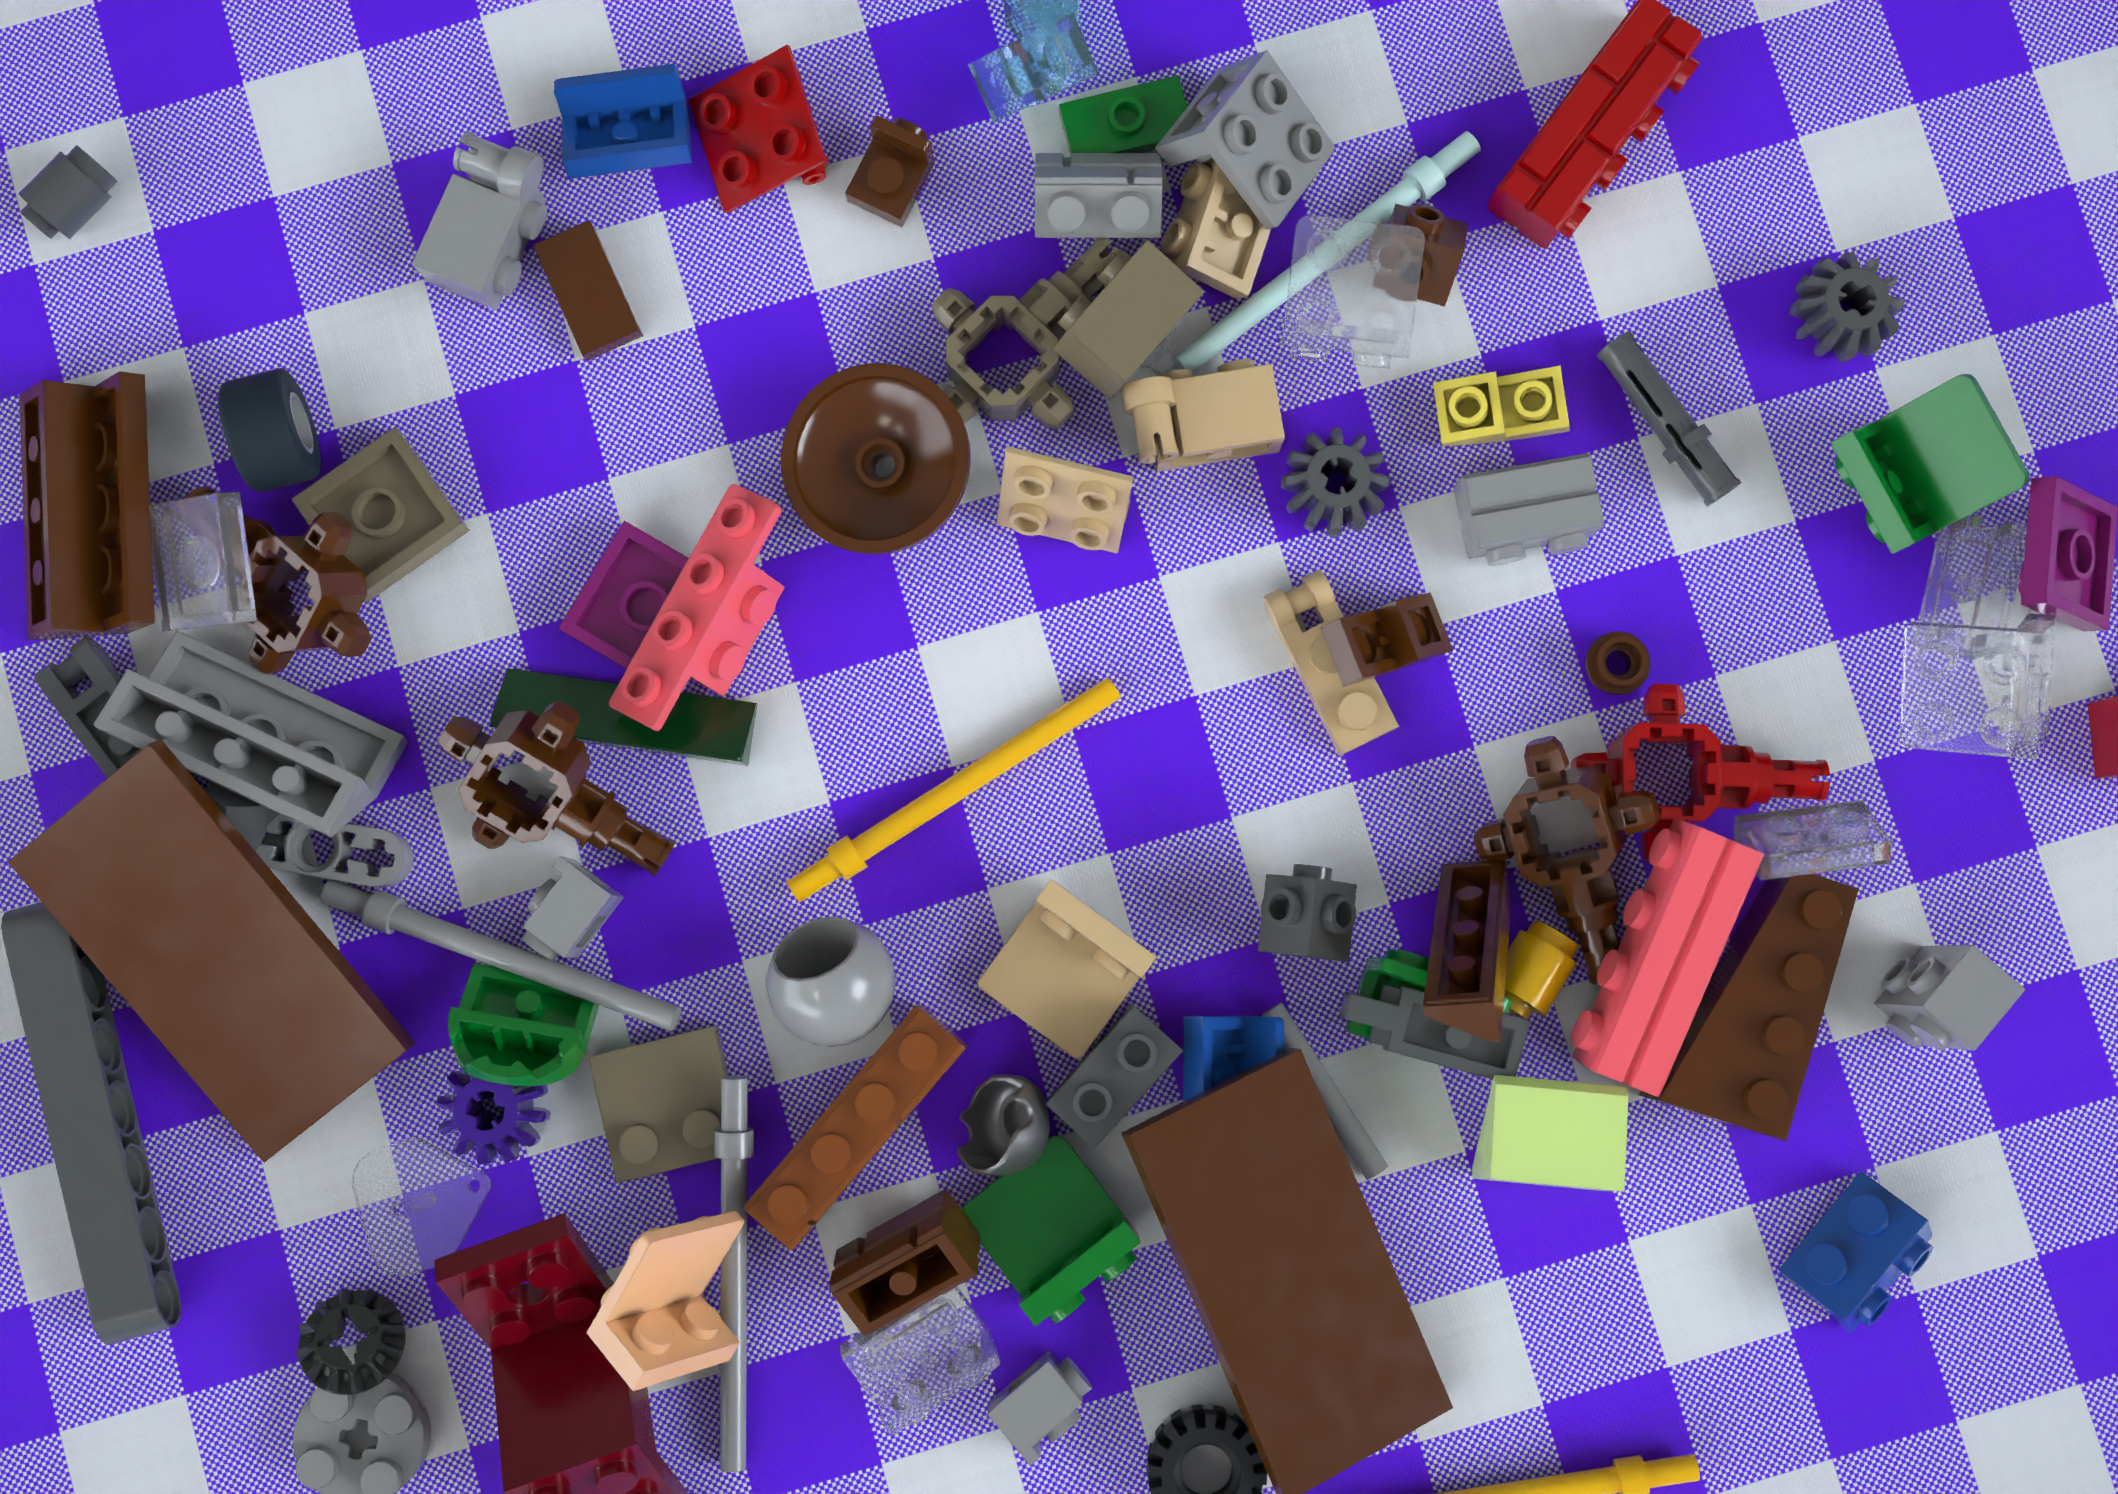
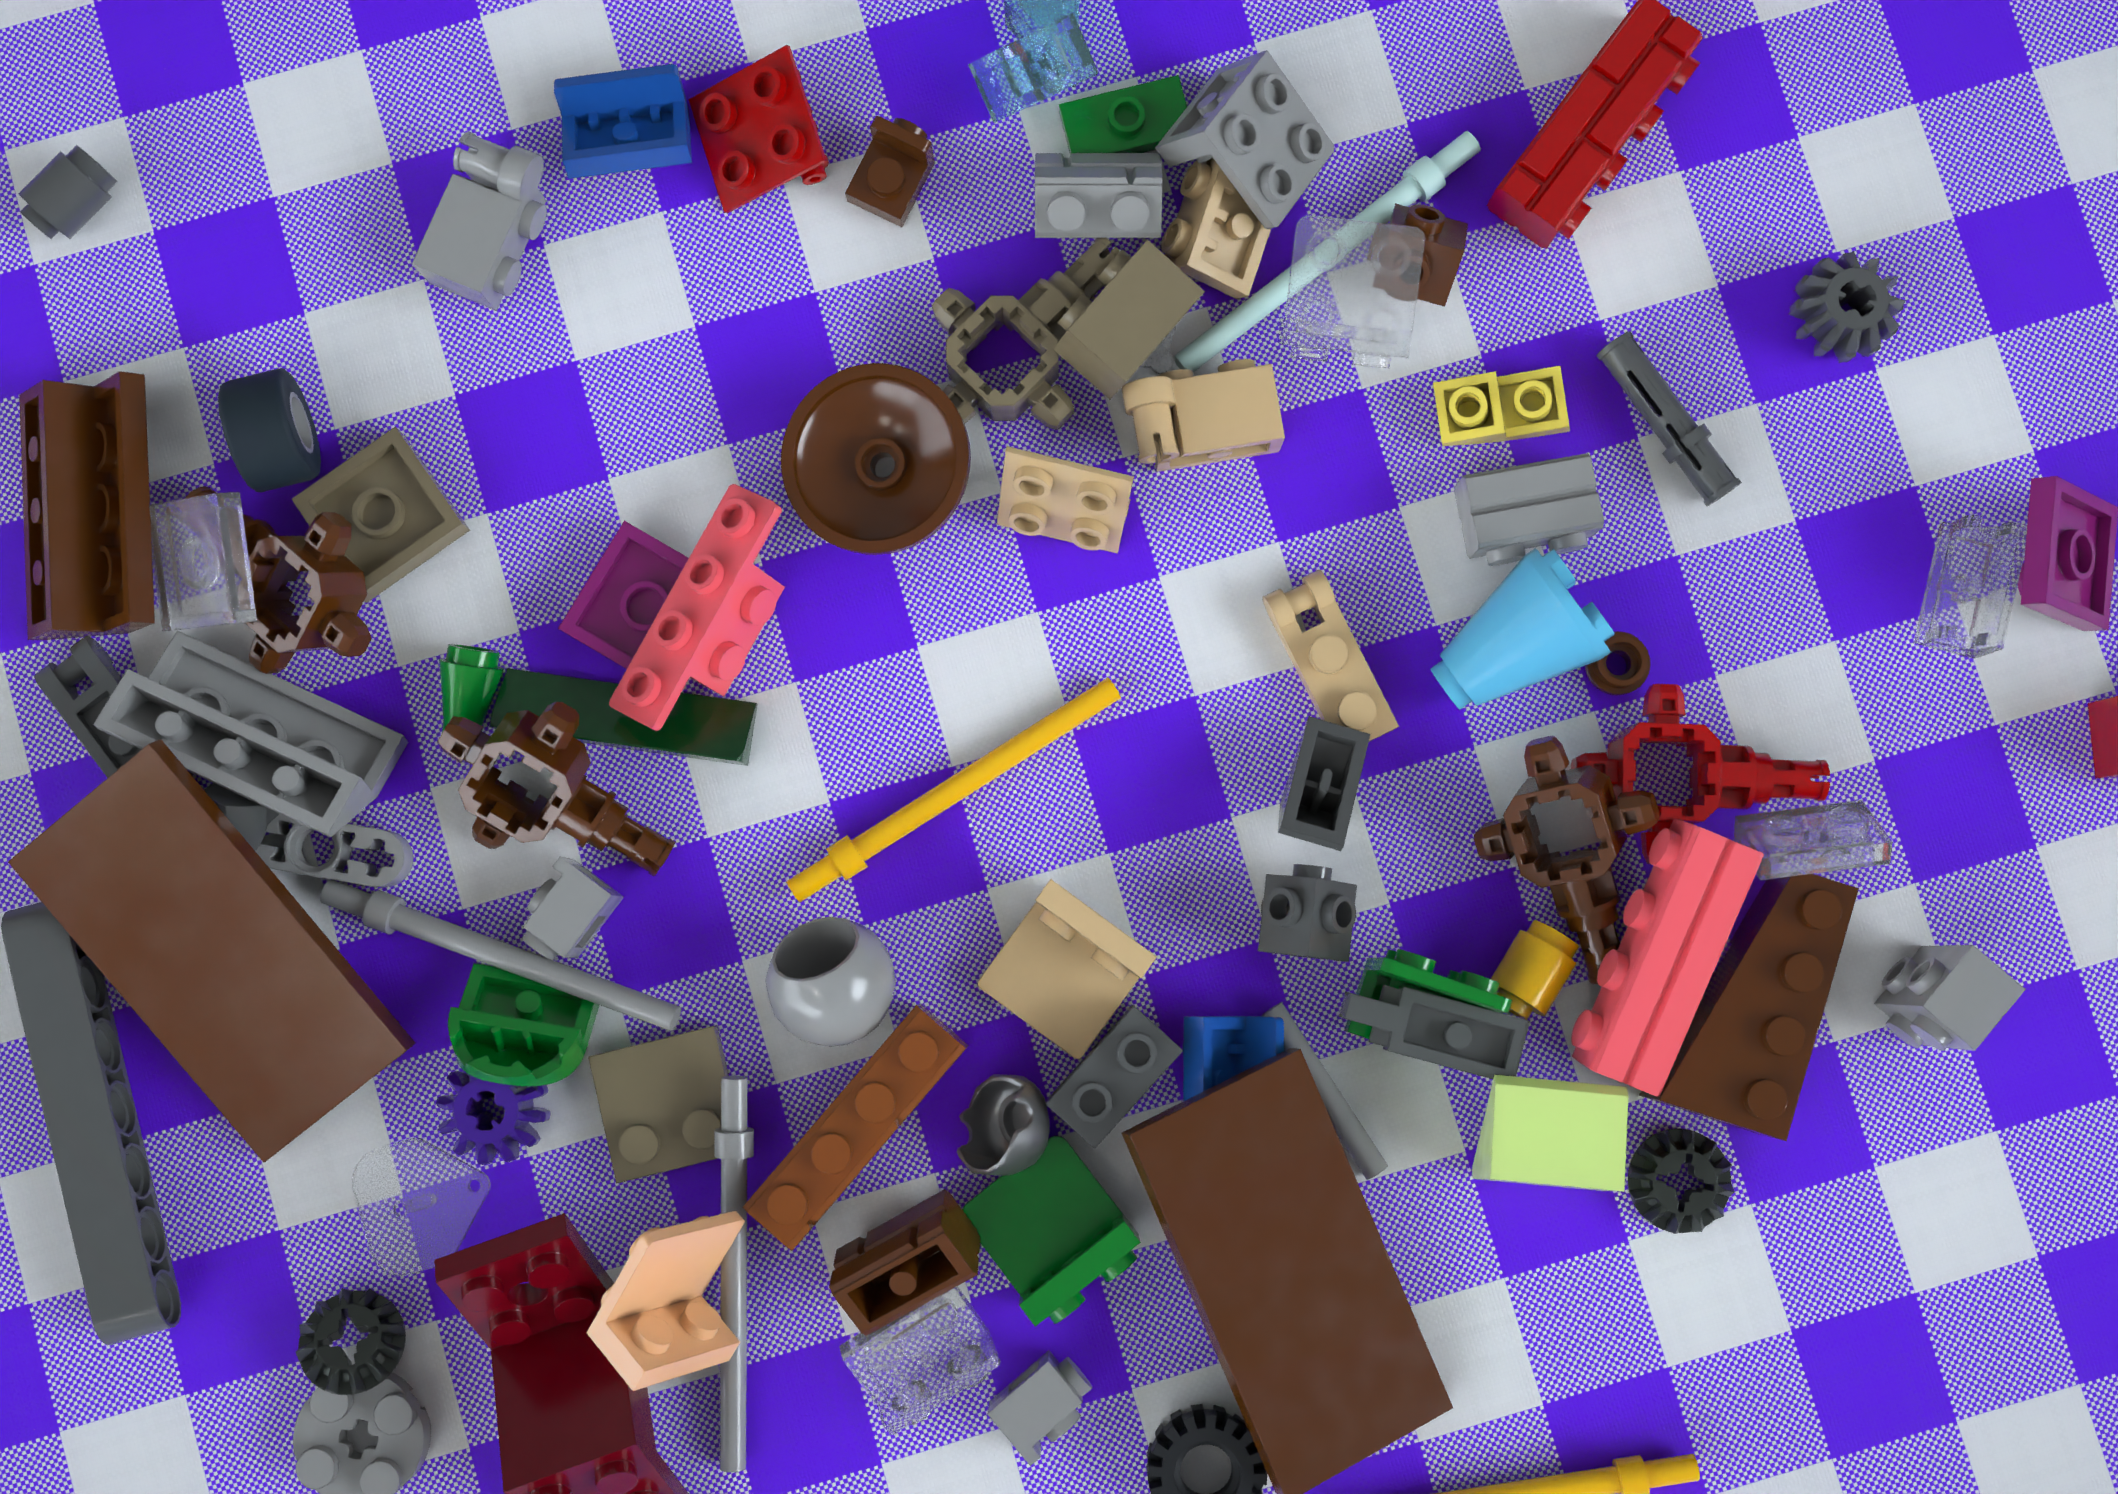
(468, 682): none -> green cone
(588, 290): reddish brown tile -> none
(1323, 783): none -> dark grey slope
(1358, 482): dark grey gear -> none
(1386, 639): reddish brown slope -> none
(1470, 948): reddish brown slope -> none
(1522, 635): none -> medium azure cone
(1665, 1154): none -> pearl dark grey gear
(1859, 1253): blue bracket -> none
(1930, 463): green bracket -> none
(1978, 687): clear bracket -> none

